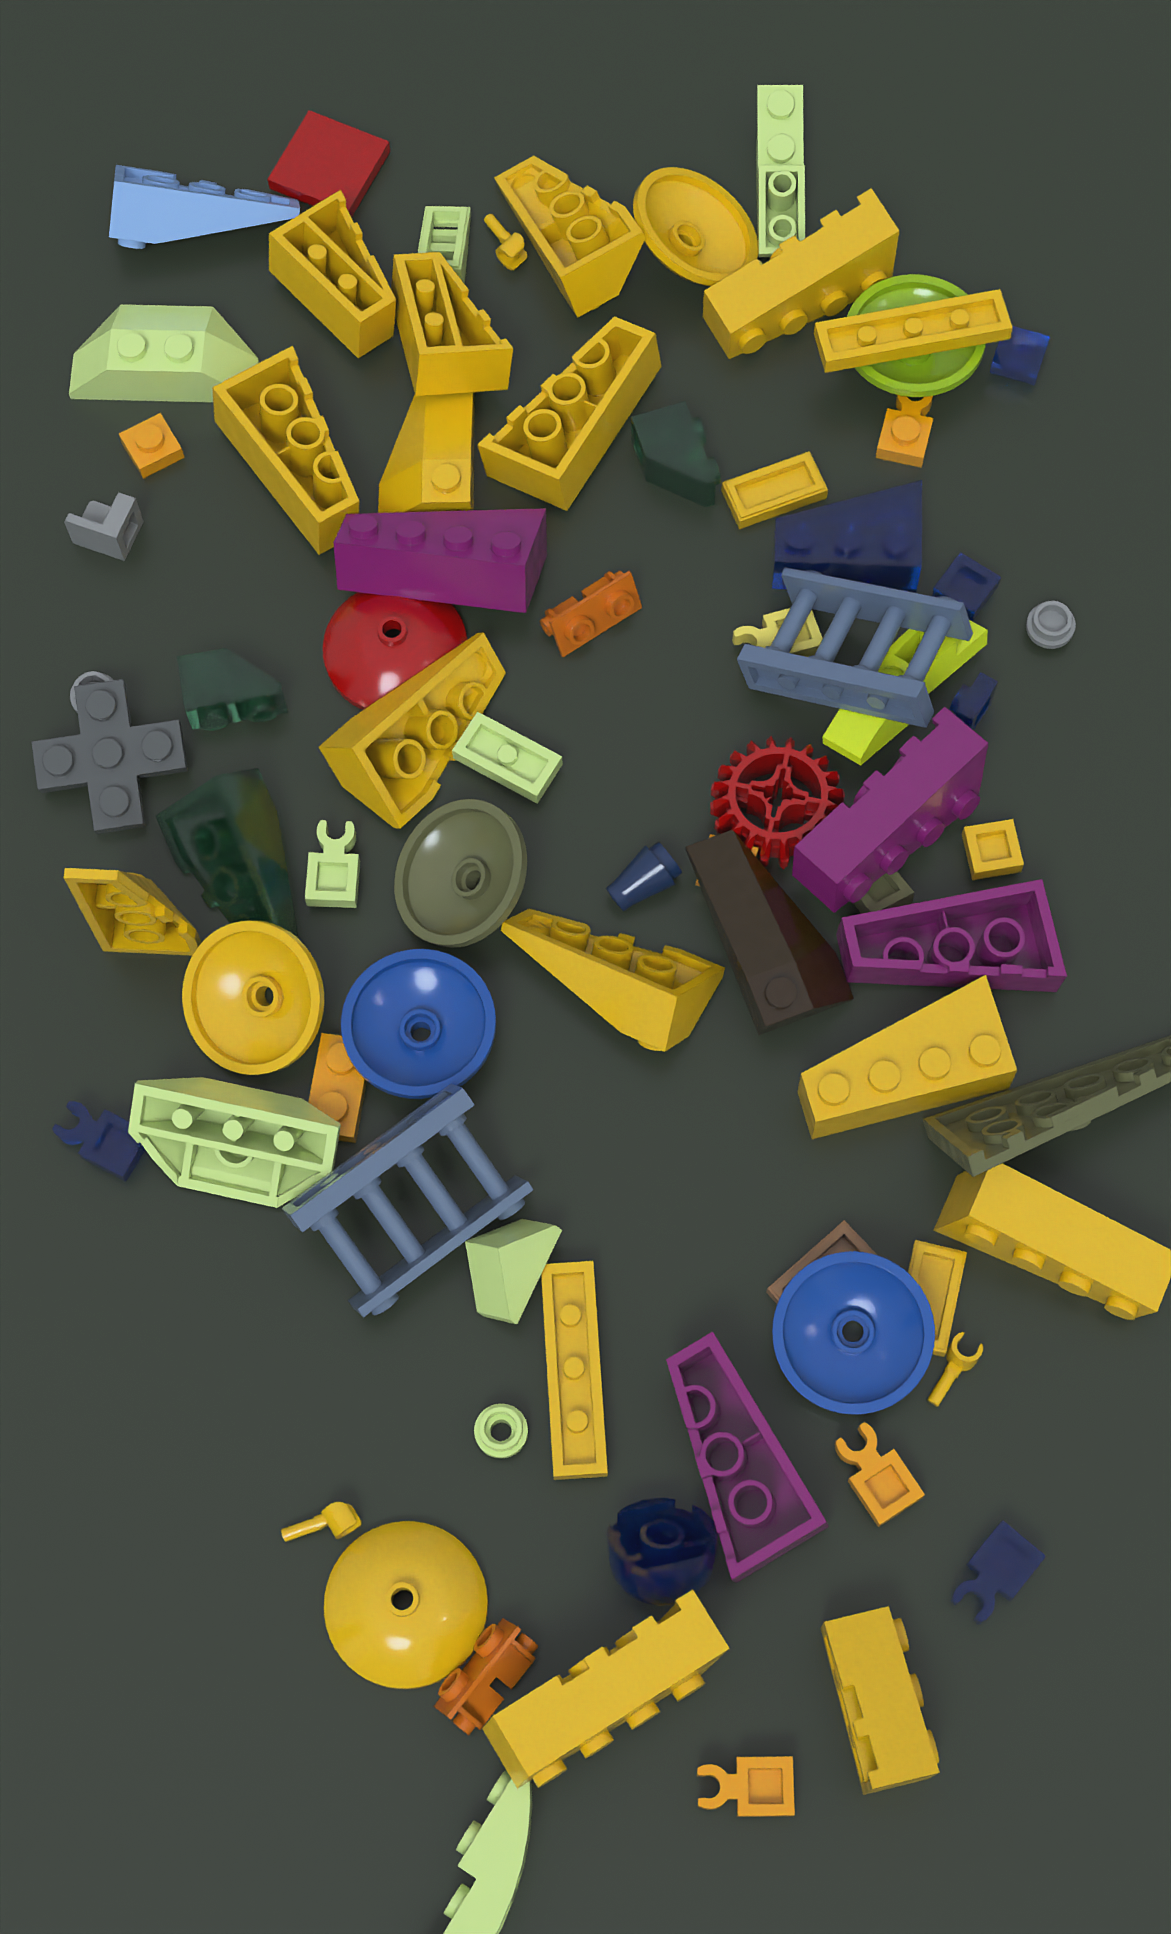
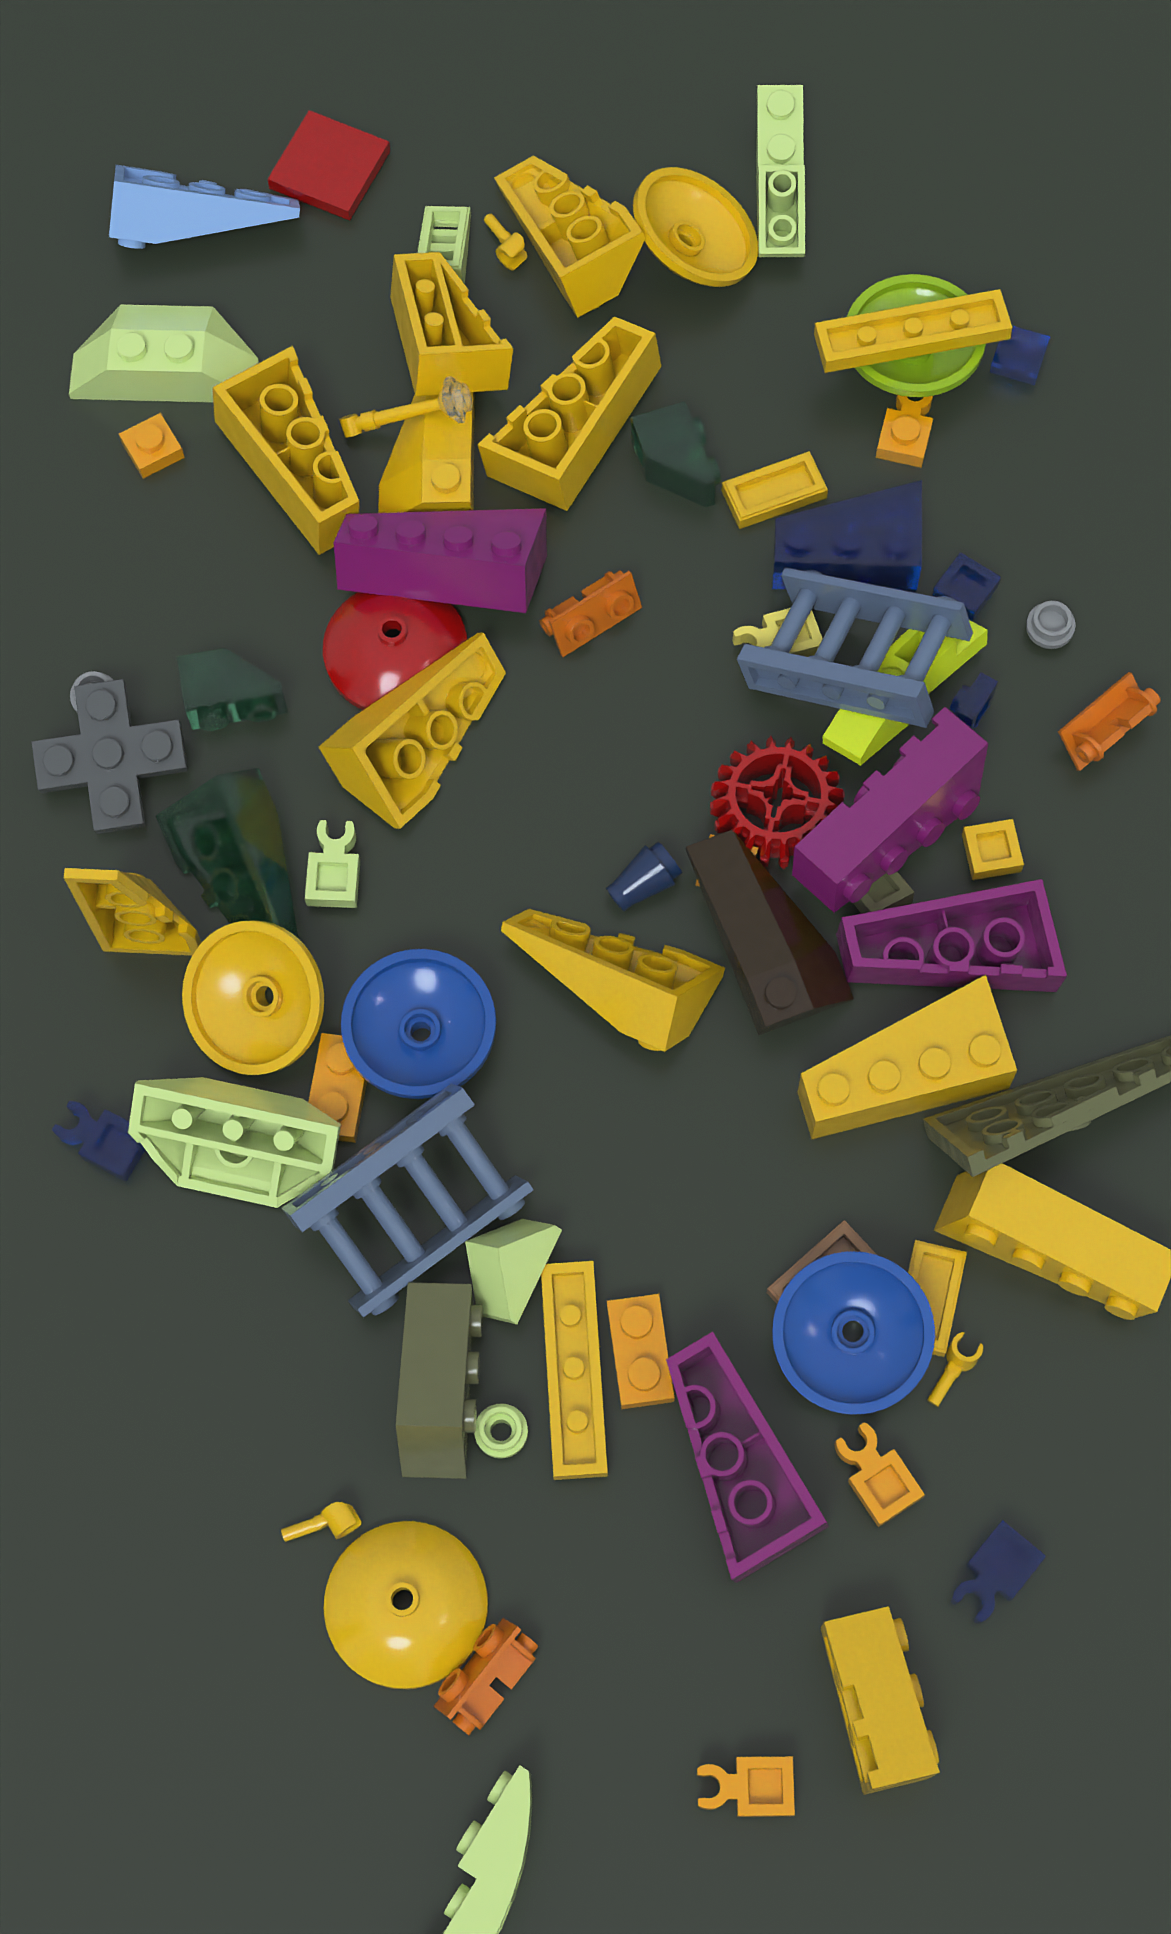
(107, 528): light grey panel -> none
(334, 275): yellow wedge -> none
(437, 1379): none -> olive wedge
(446, 860): olive dish -> none
(452, 400): none -> piece
(507, 757): yellowish green plate -> none
(606, 1692): yellow wedge -> none
(640, 1351): none -> light orange plate
(661, 1550): clear blue cylinder -> none
(803, 278): yellow wedge -> none
(1107, 720): none -> orange hinge

